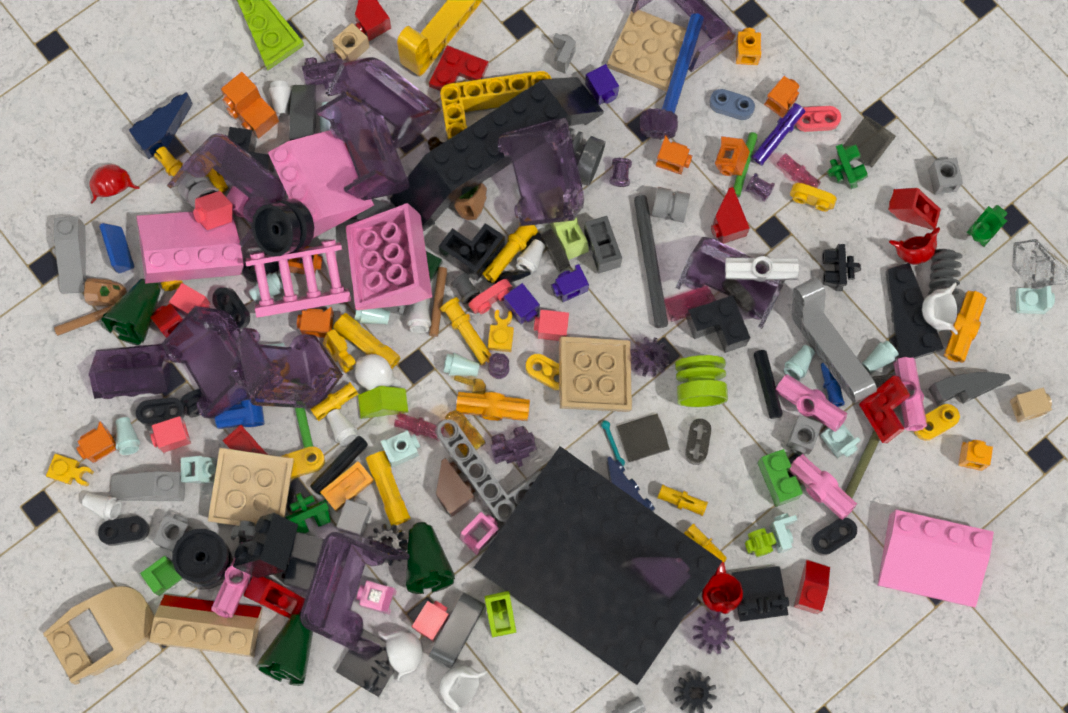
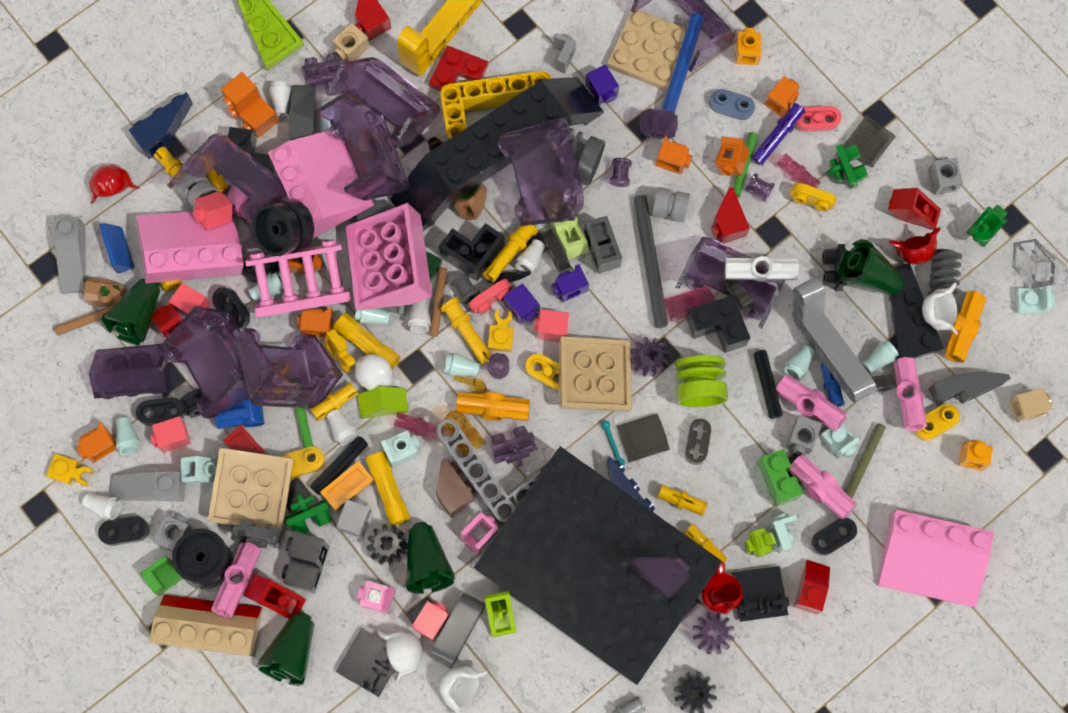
(123, 619): tan slope -> none
(269, 549): black brick -> none
(335, 585): clear purple windscreen -> none
(869, 269): none -> dark green cone
(880, 405): red plate -> none

